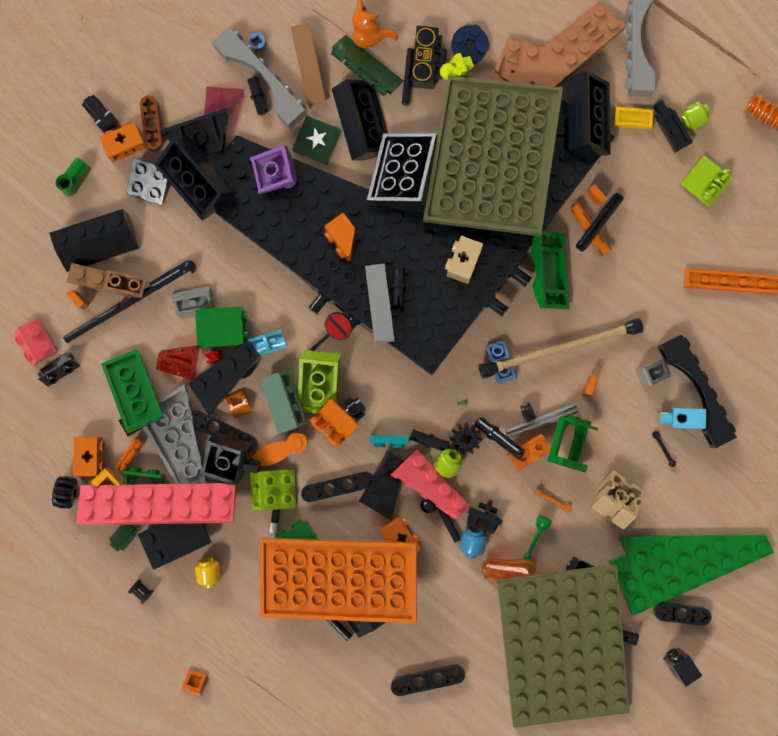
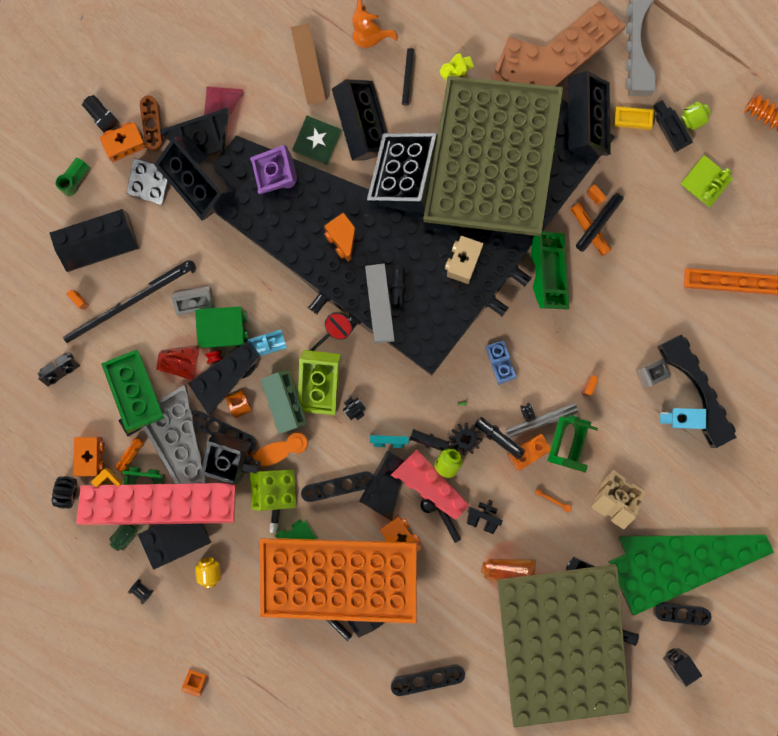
(34, 342): coral bracket -> none
(106, 281): medium nougat slope -> none
(233, 50): light grey arch -> none
(253, 37): medium blue bush -> none
(257, 95): black axle -> none
(334, 423): orange hinge -> none
(371, 69): clear green windscreen -> none
(423, 61): black piece -> none
(473, 542): dark azure head -> none
(474, 34): dark blue plate -> none
(542, 524): green hinge -> none
(632, 327): tan hose -> none
(656, 435): black hinge -> none

